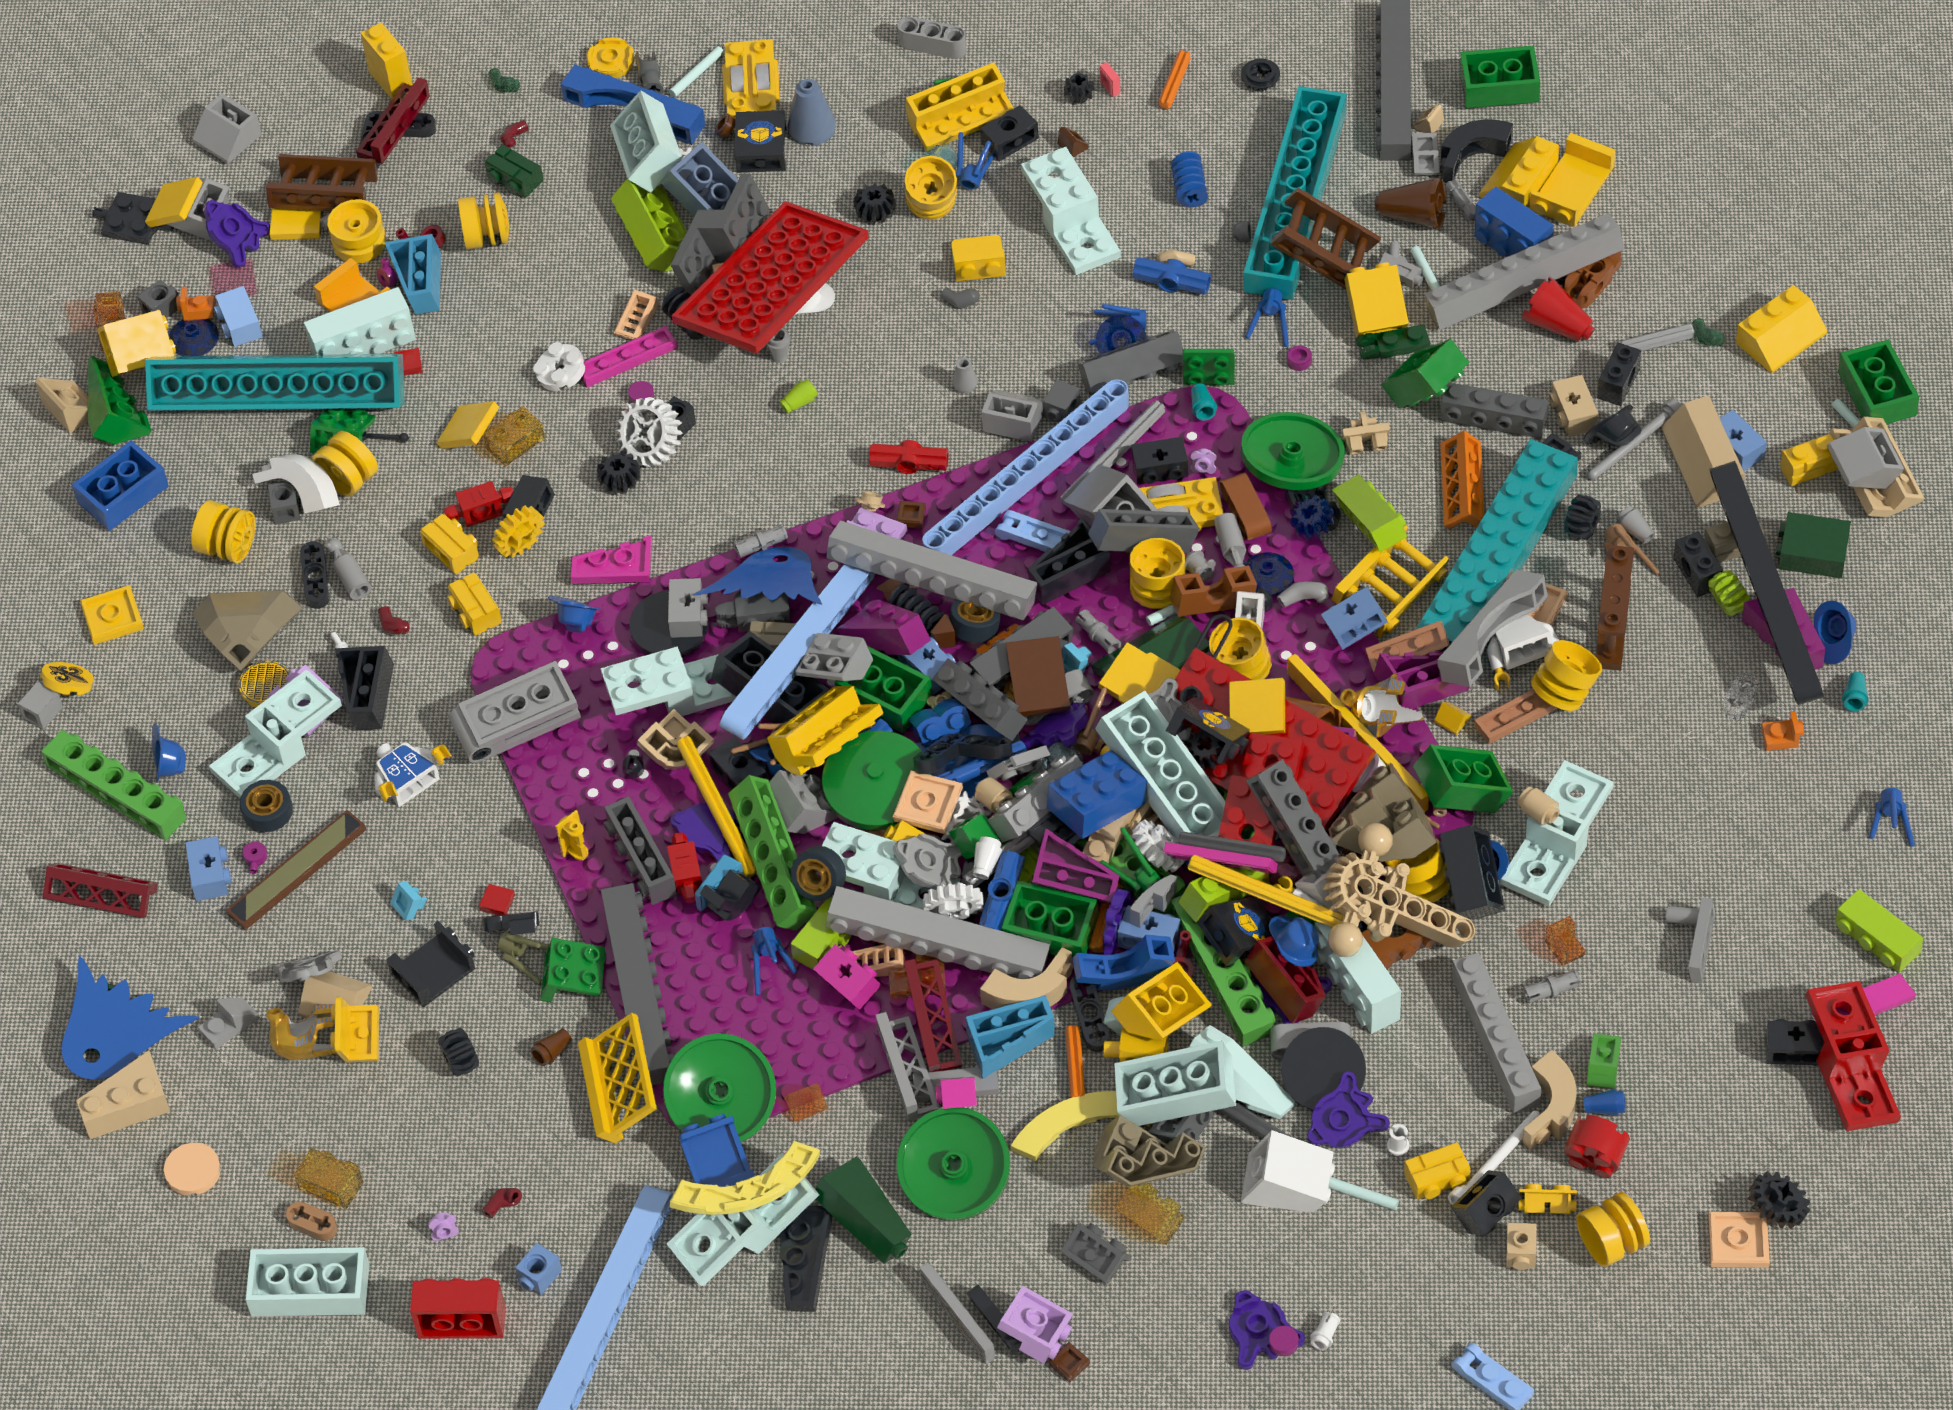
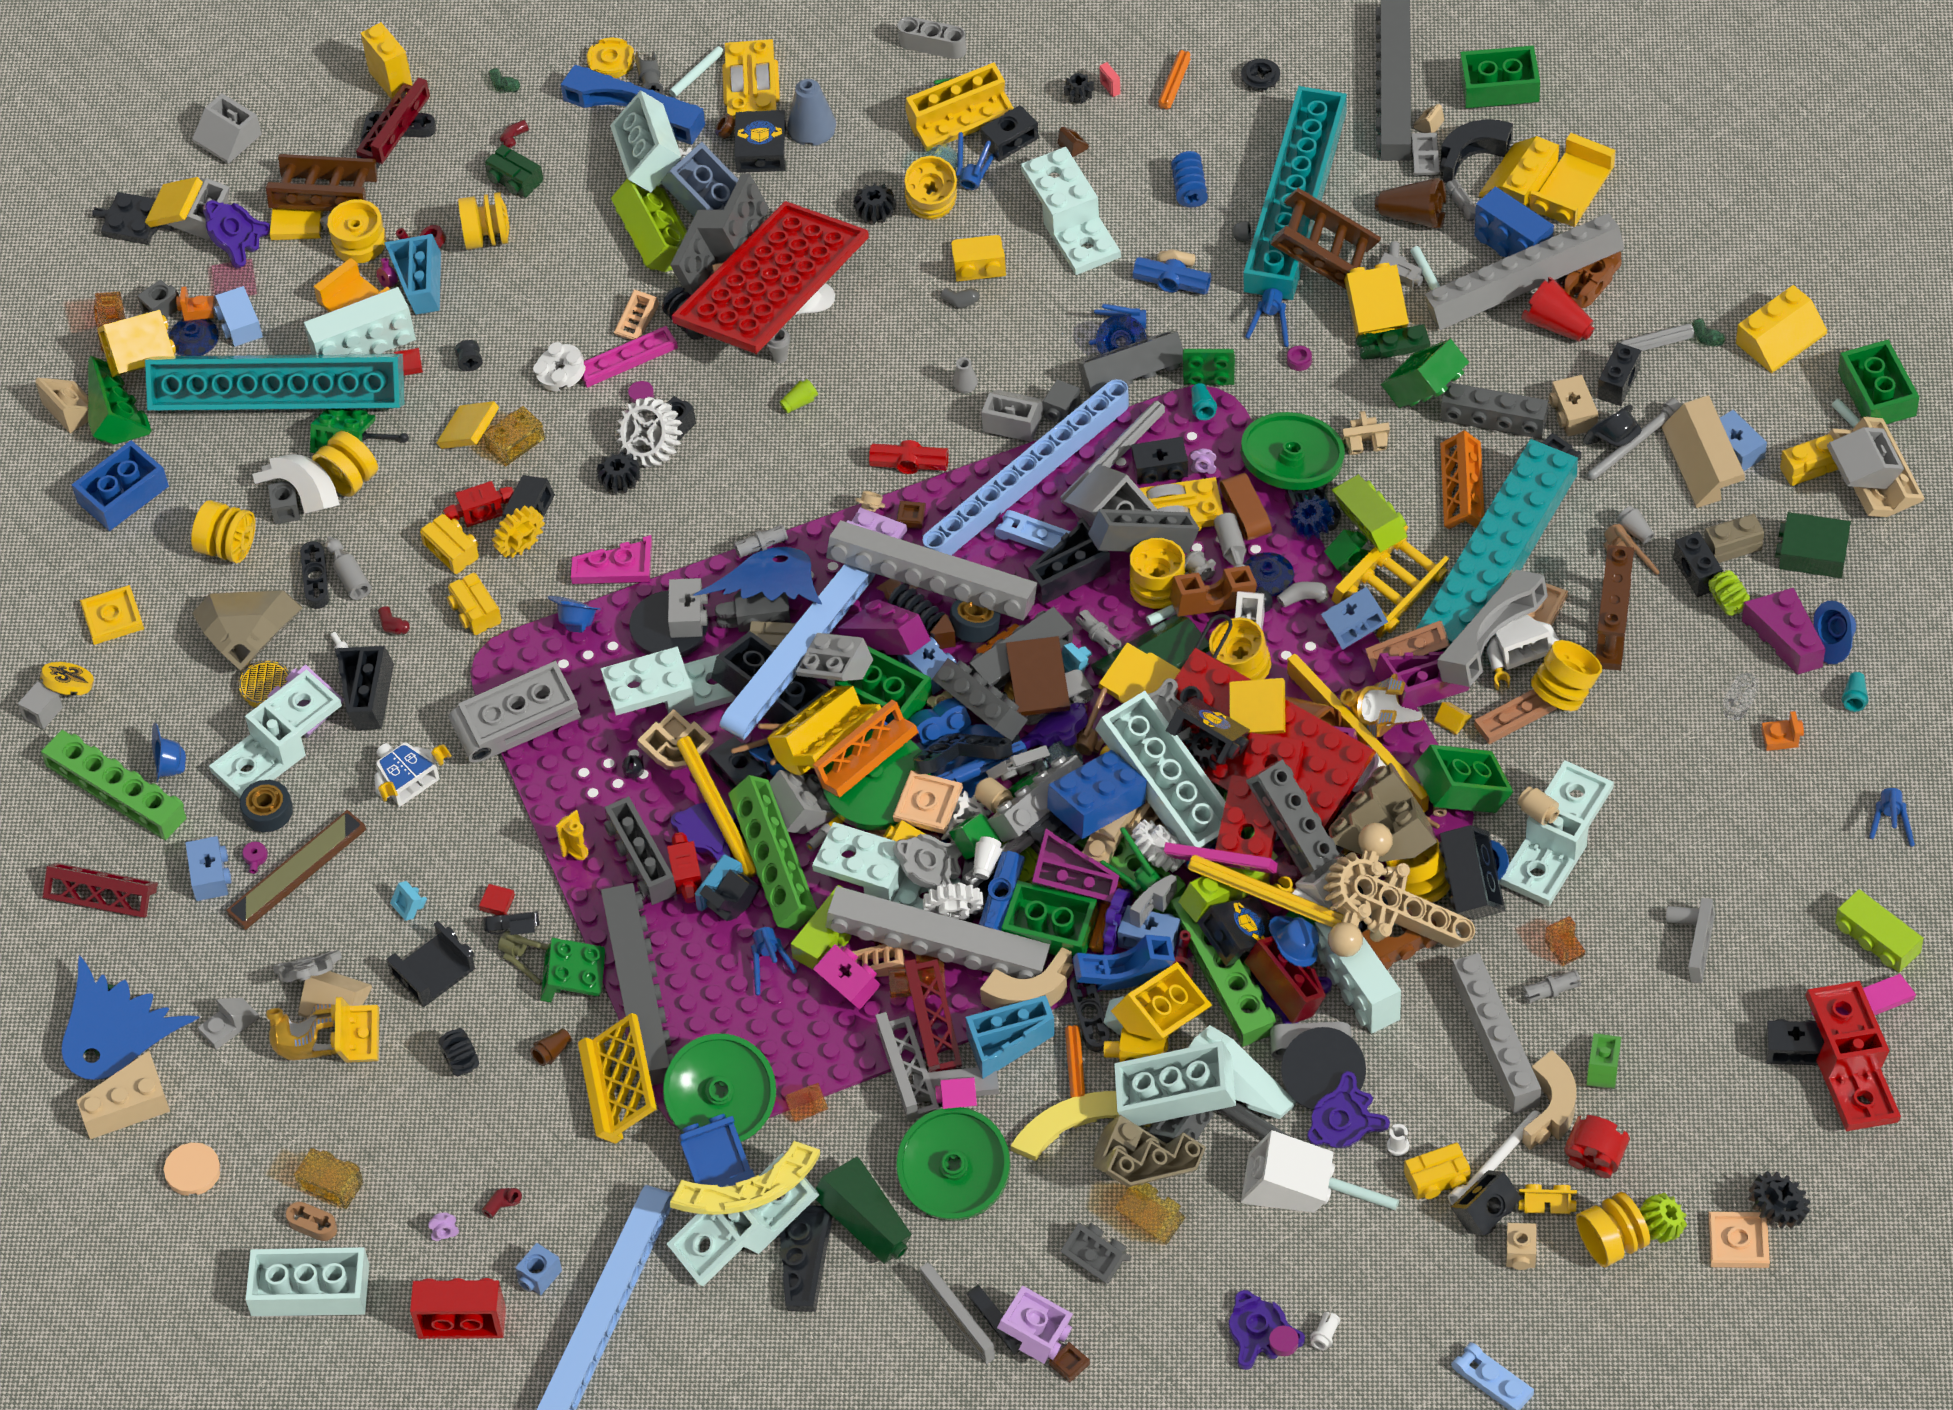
(468, 355): none -> black wheel
(807, 881): wheel -> none
(819, 838): none -> light grey piece
(865, 755): none -> orange fence
(1231, 845): dark grey axle -> none
(1348, 550): none -> green brick
(1582, 517): black gear -> none
(1607, 1103): blue cone -> none
(1663, 1217): none -> lime gear
(1766, 583): black beam -> none

